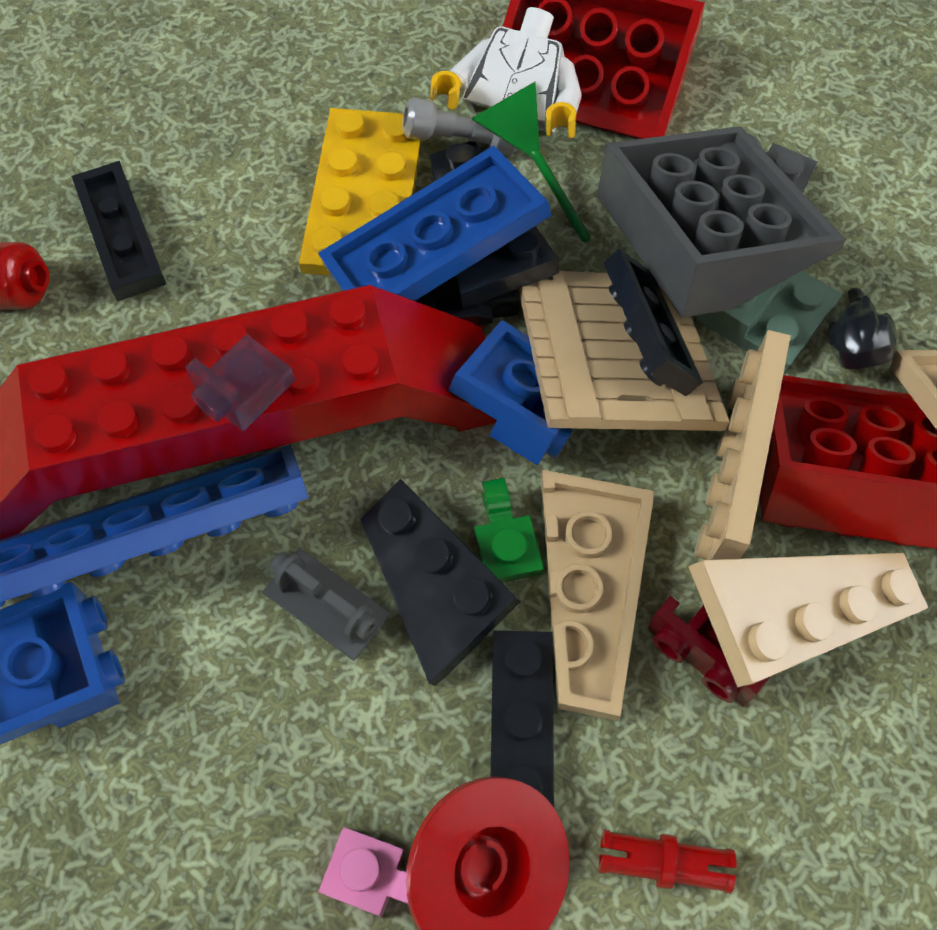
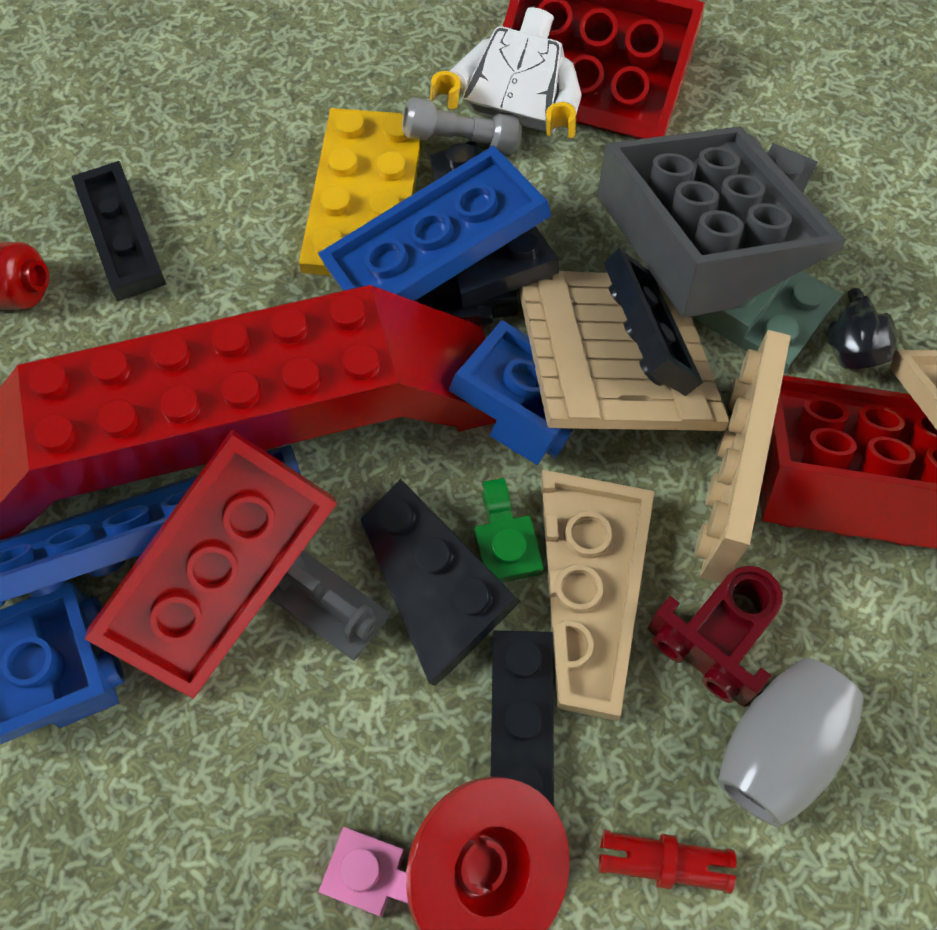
(211, 566): none -> red plate
(239, 383): clear purple bracket -> none
(517, 124): green piece -> none
(791, 741): none -> light grey piece
(799, 607): tan wing -> none

